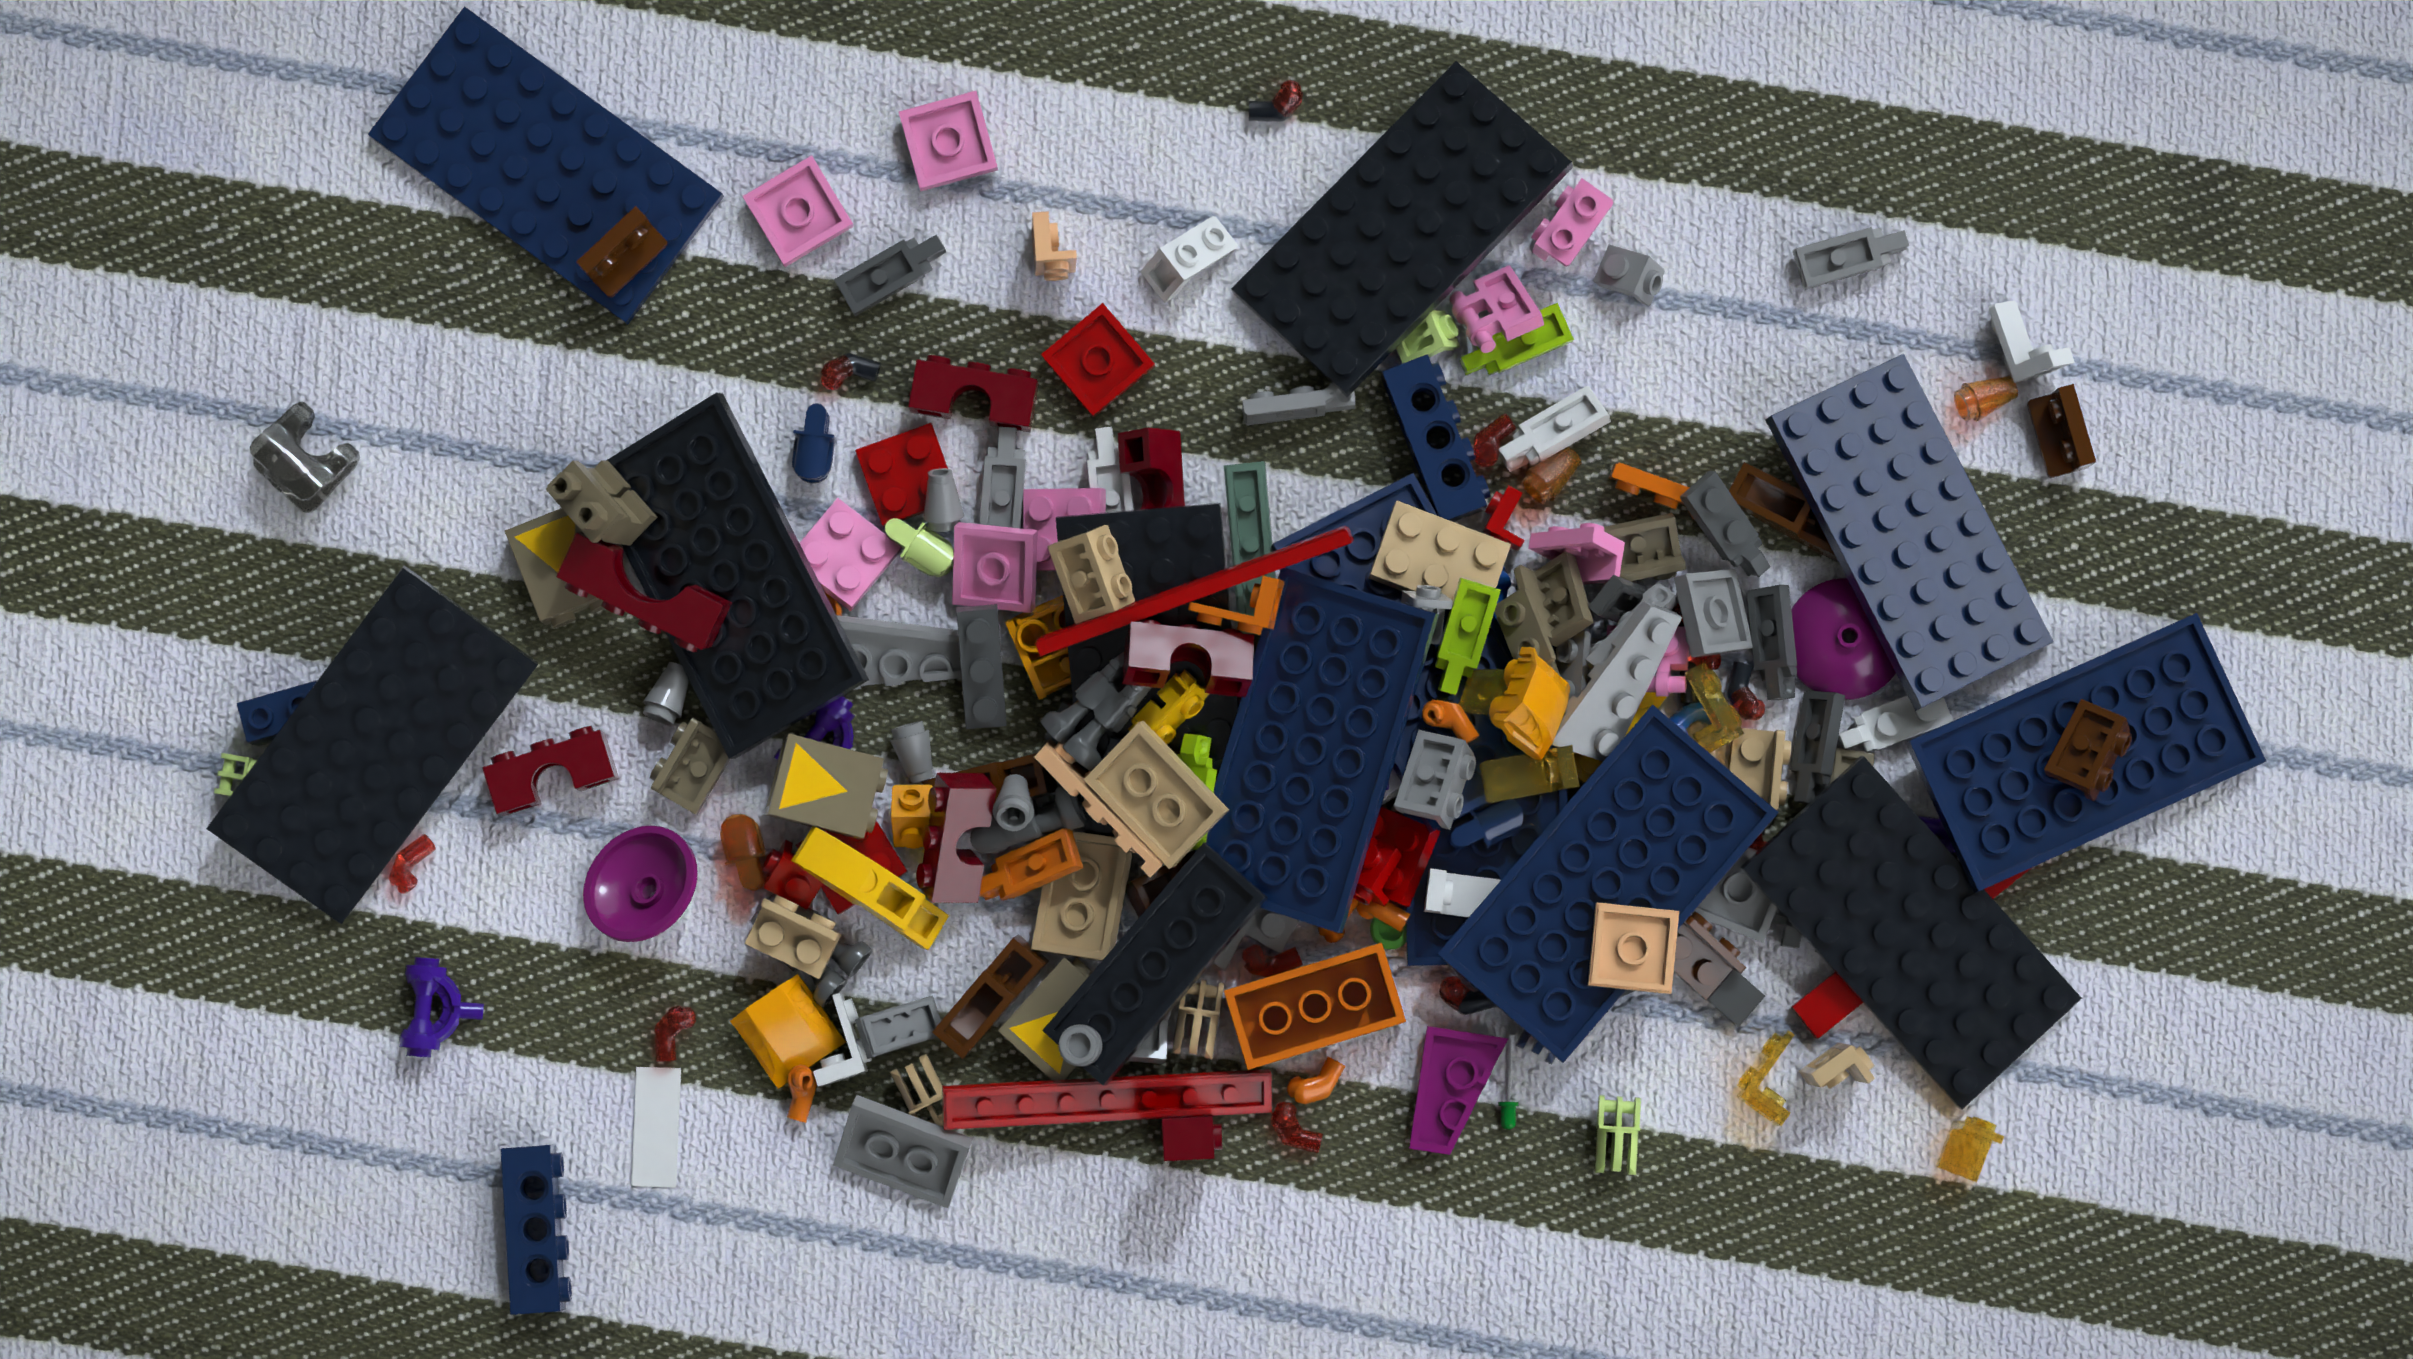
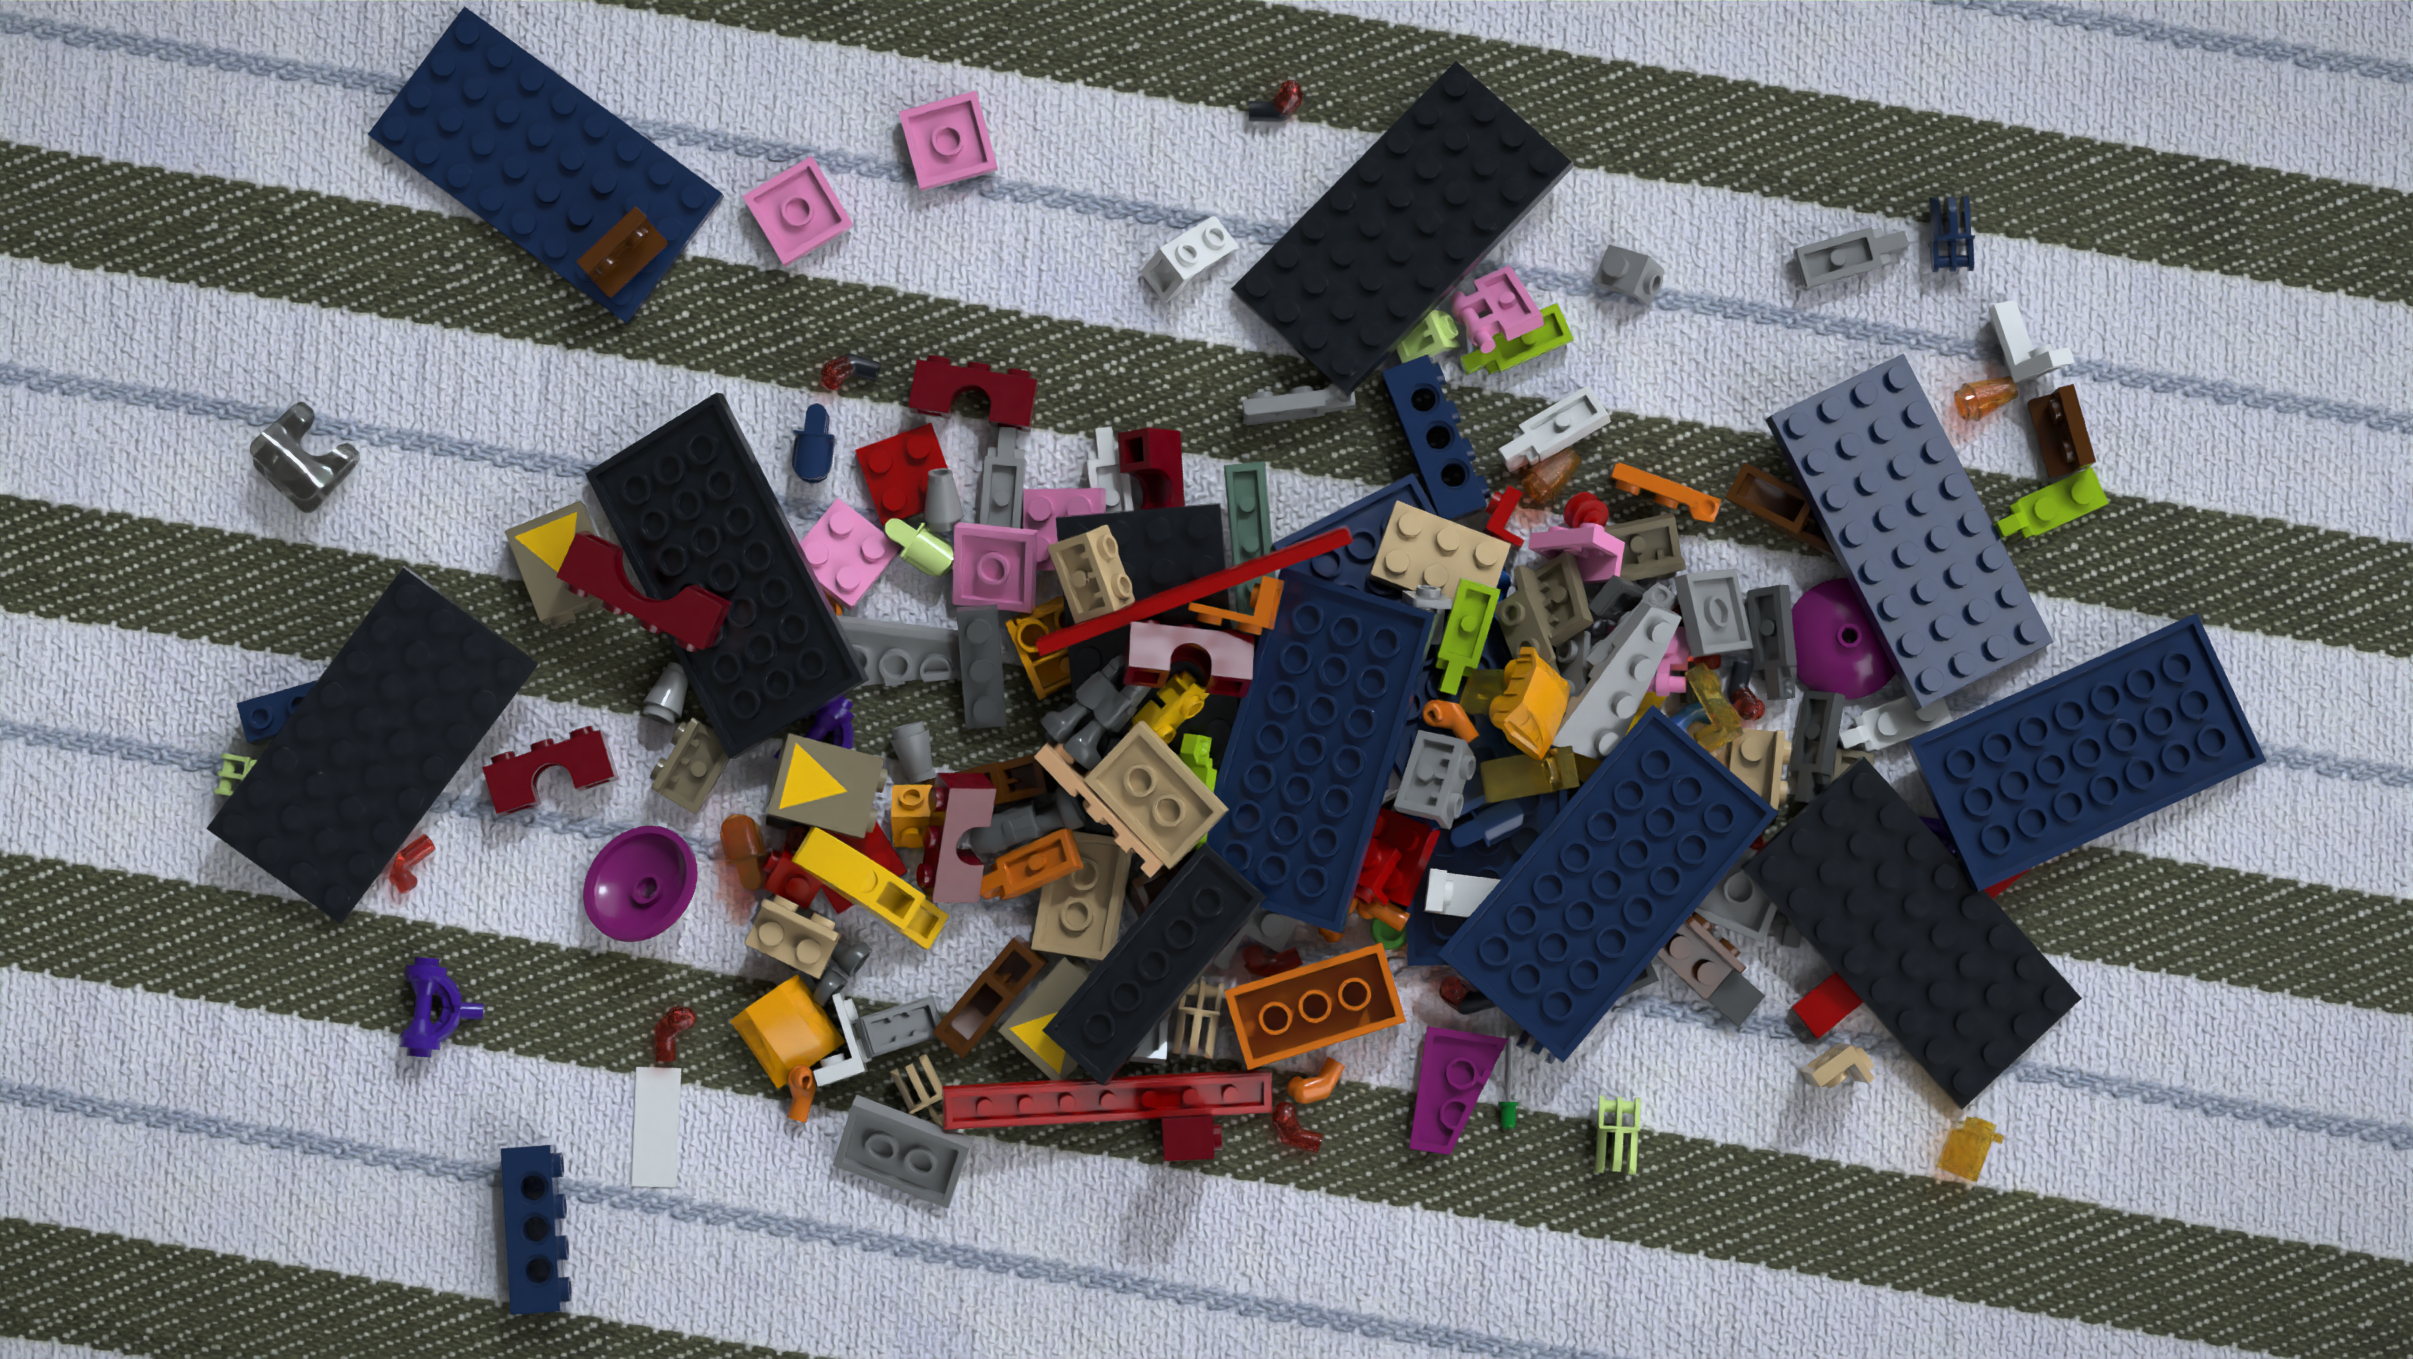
(601, 503): dark tan hips -> none
(794, 832): none -> clear red arm
(888, 272): dark grey hinge -> none
(1013, 805): light grey cone -> none
(1047, 259): light nougat bracket -> none
(1080, 1045): light grey tile -> none
(1098, 360): red plate -> none
(1489, 439): clear red arm -> none
(1573, 224): bright pink bracket -> none
(1585, 509): none -> red wheel
(1633, 948): light nougat tile -> none
(1725, 524): dark grey hinge -> none
(1768, 1102): clear yellow bracket -> none
(1951, 236): none -> dark blue arm
(2054, 505): none -> lime hinge
(2089, 749): reddish brown bracket -> none

